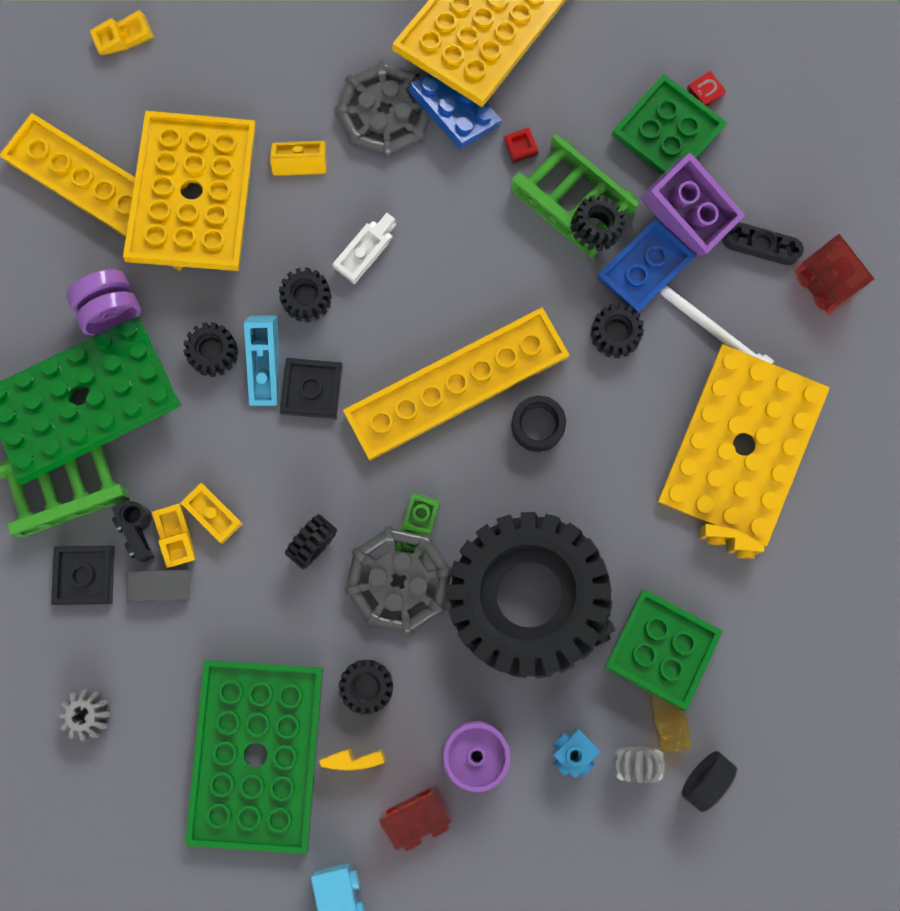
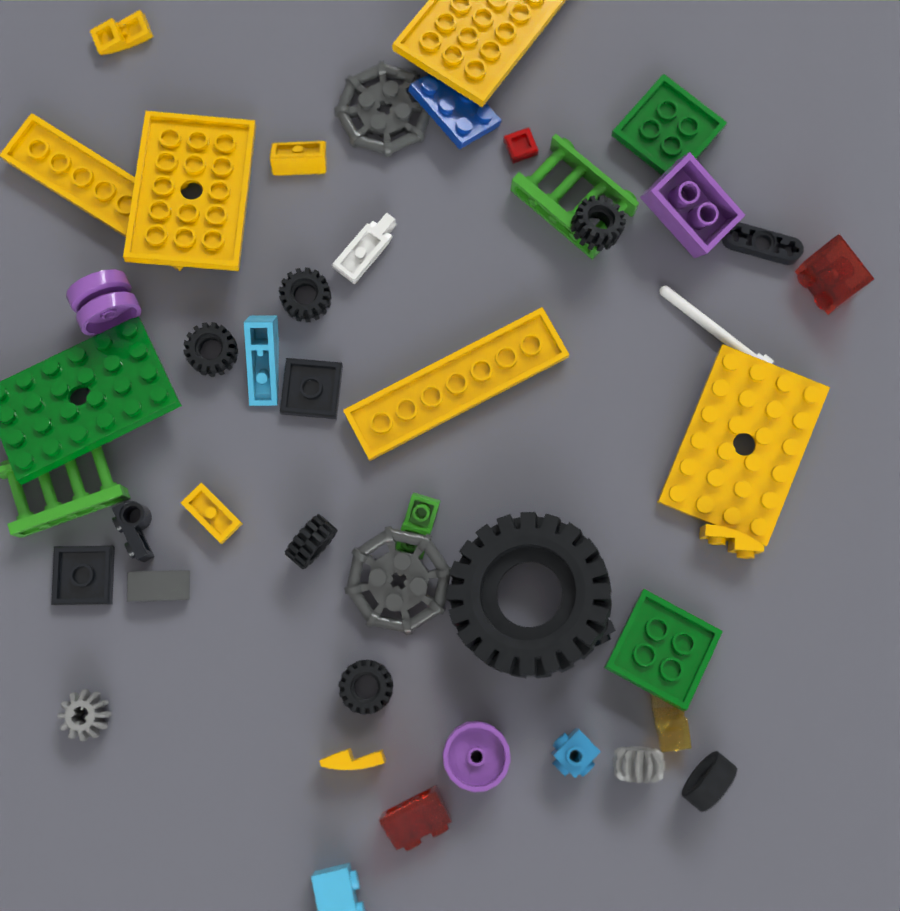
(174, 535): yellow slope -> none
(246, 804): green plate -> none
(538, 402): black tyre -> none
(622, 315): black tyre -> none
(645, 266): blue plate -> none
(706, 89): red tile -> none

